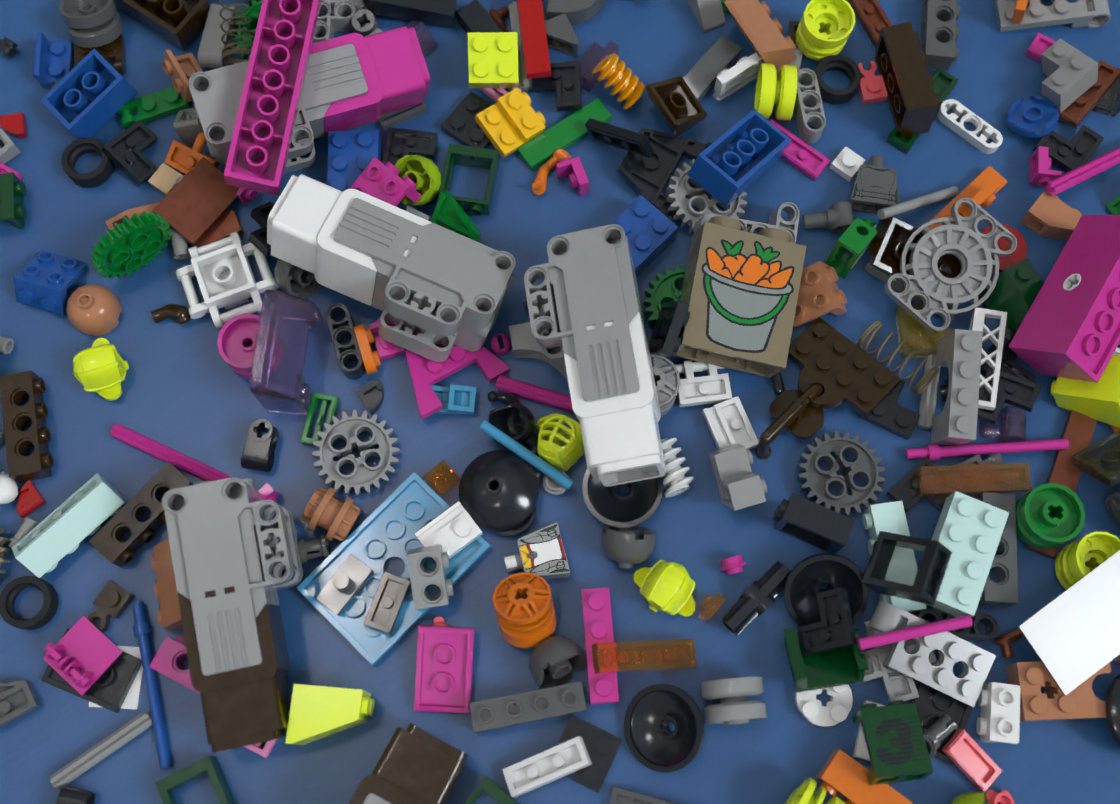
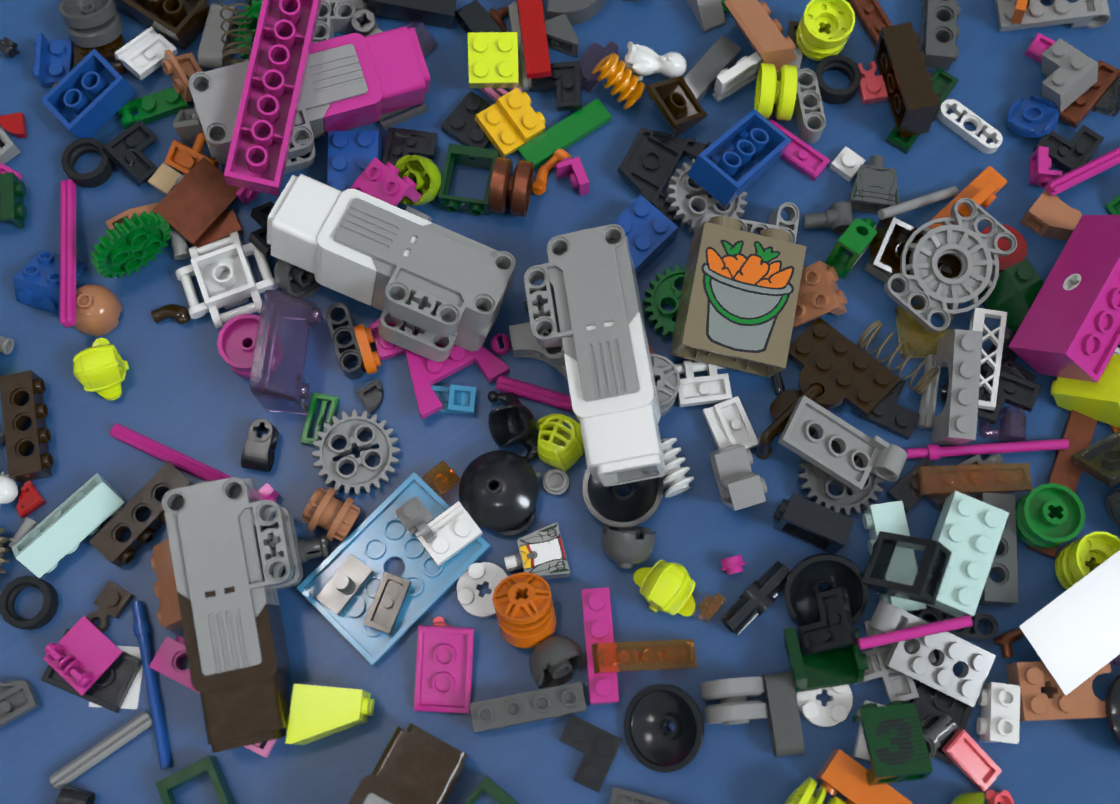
(67, 307): none -> dark pink axle
(144, 53): none -> white plate
(415, 517): none -> light grey plate
(422, 577): light grey brick -> none
(452, 217): green wing -> none
(467, 588): none -> white plate
(511, 187): none -> copper wheel
(526, 454): dark azure bar -> none
(546, 766): white plate -> none
(619, 137): black tile -> none
(646, 62): none -> white animal
(667, 328): black plate -> none
(783, 714): none -> dark grey beam
(877, 455): none -> light grey hinge

